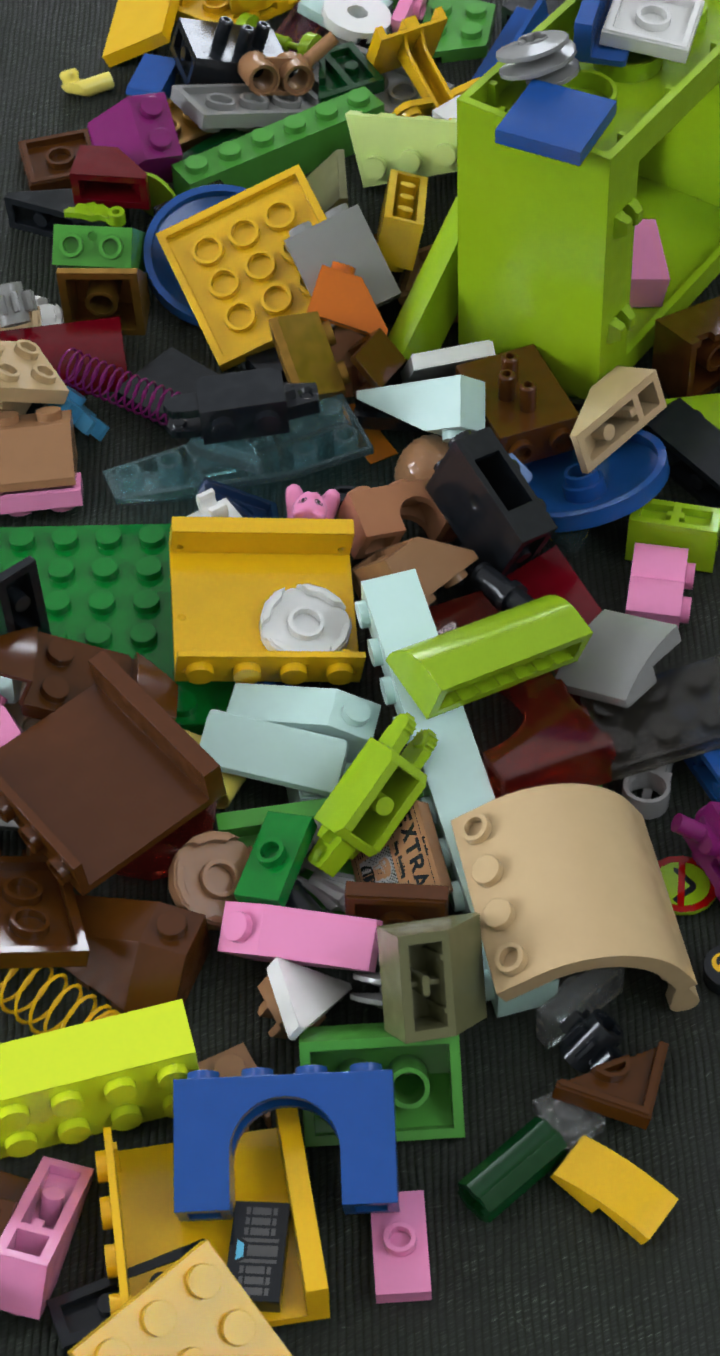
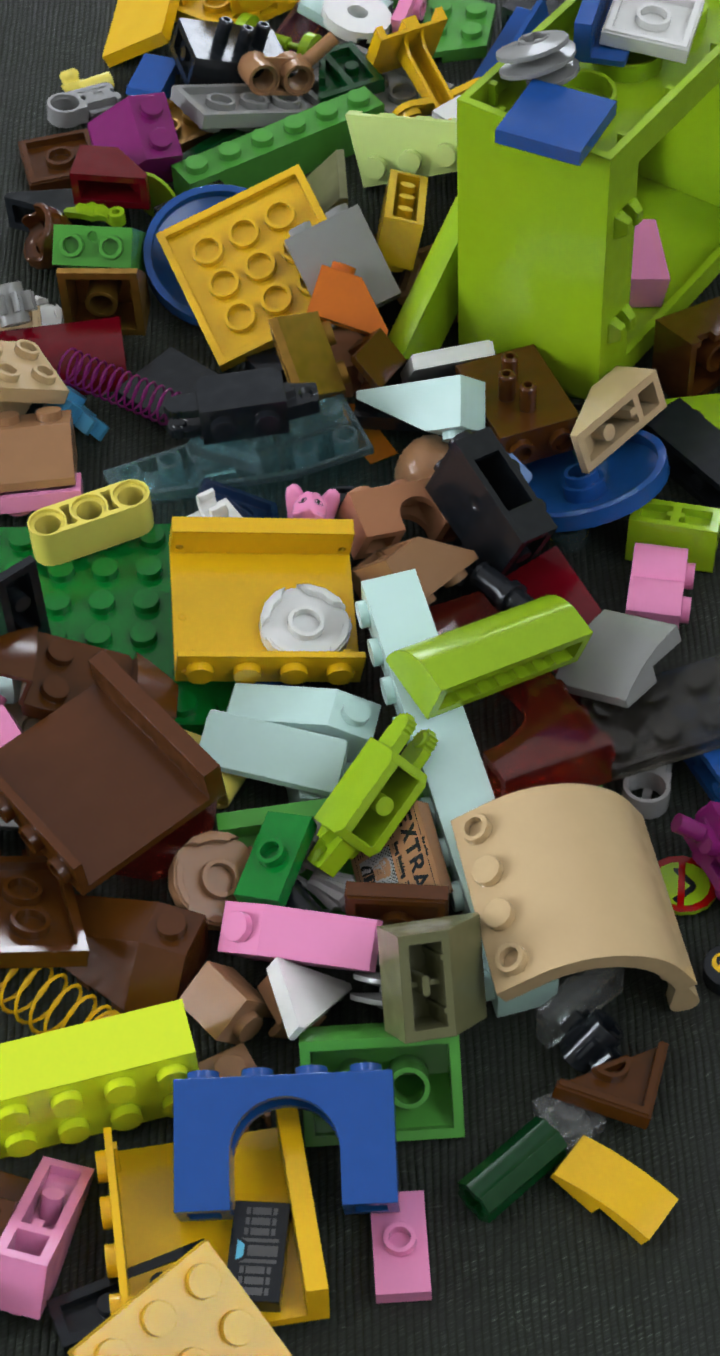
(39, 243): none -> reddish brown hair
(80, 104): none -> light grey piece
(91, 522): none -> light yellow beam
(225, 1004): none -> medium nougat brick

